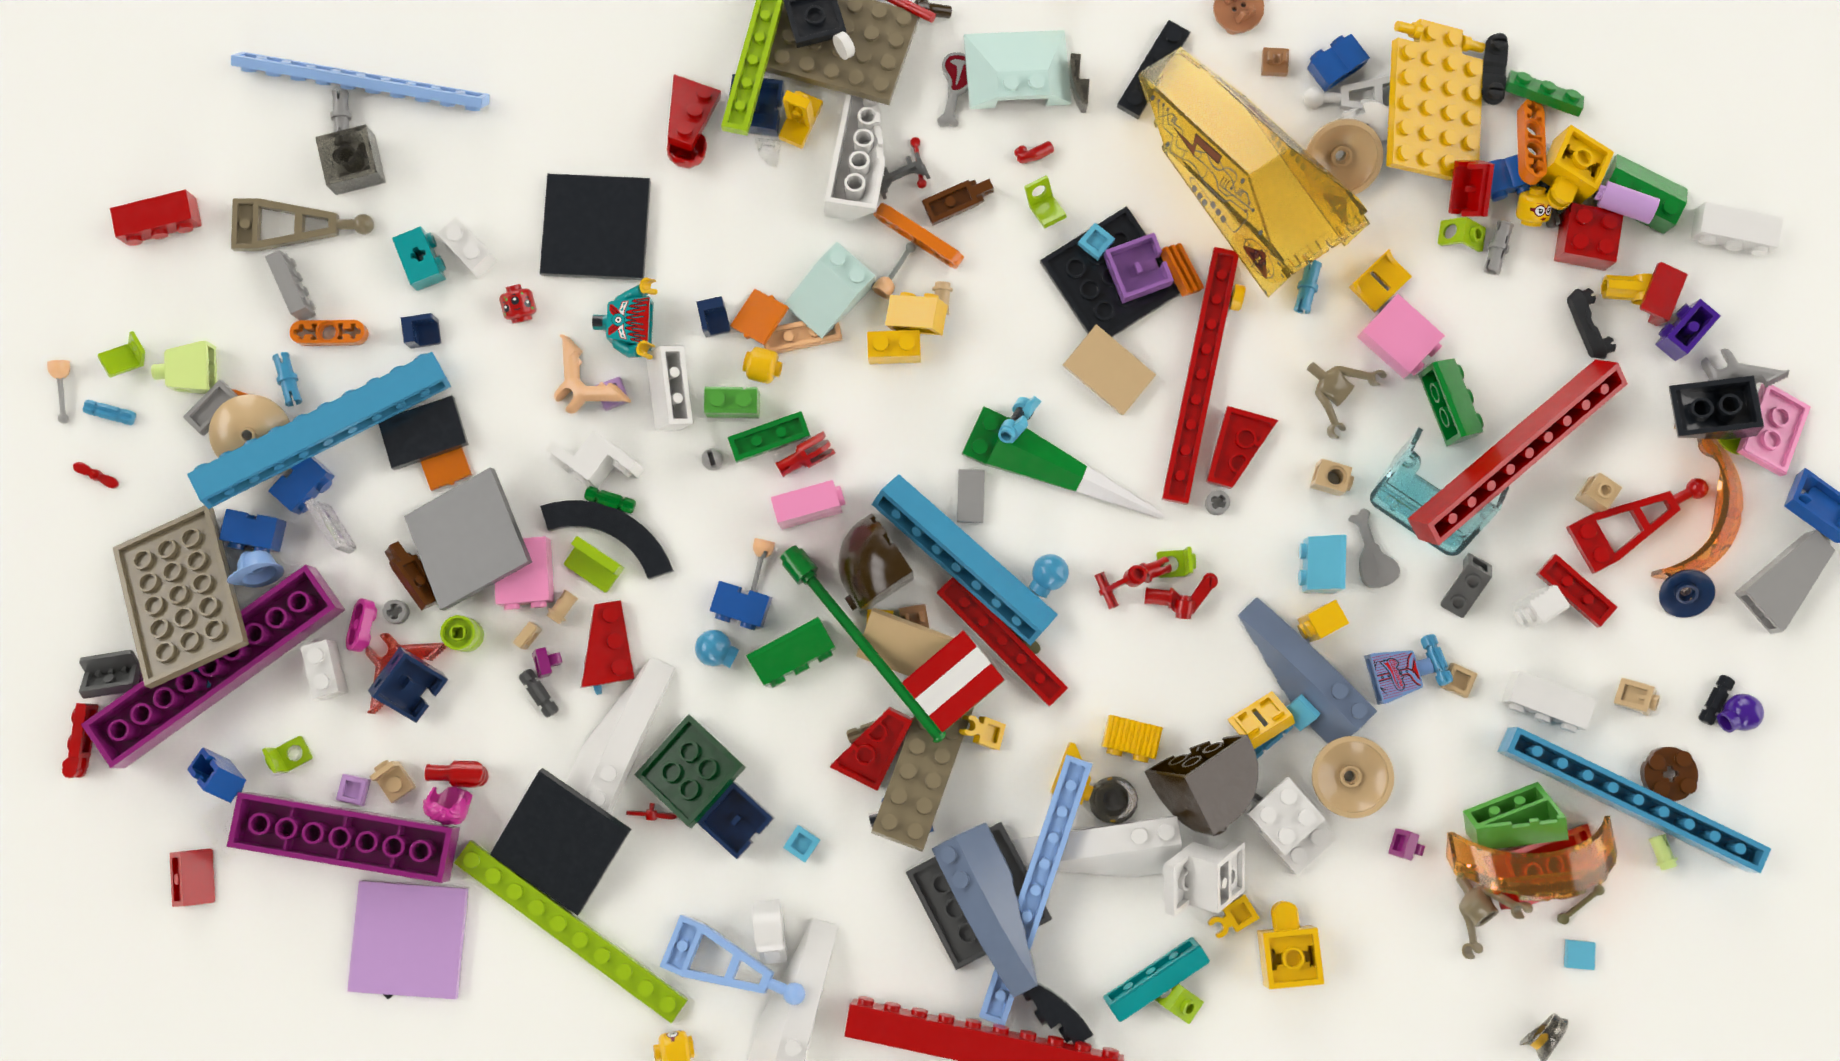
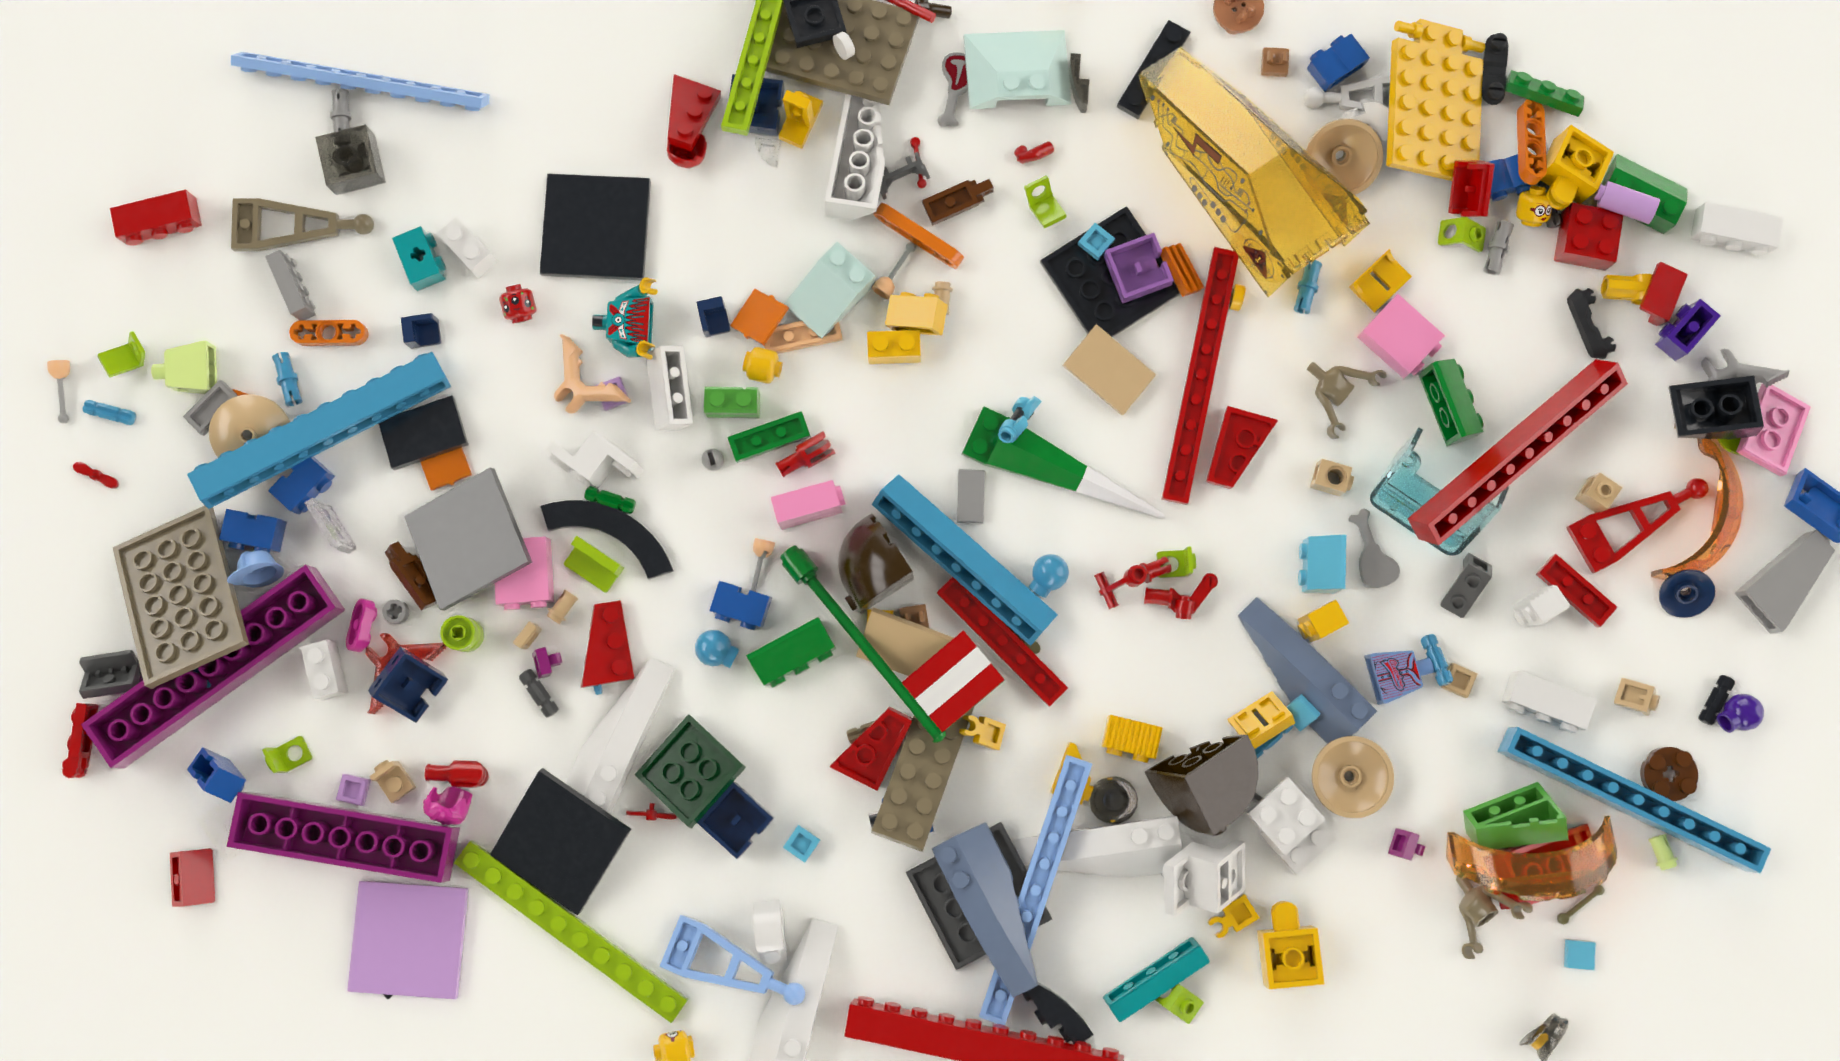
(1215, 494): light grey bush -> none

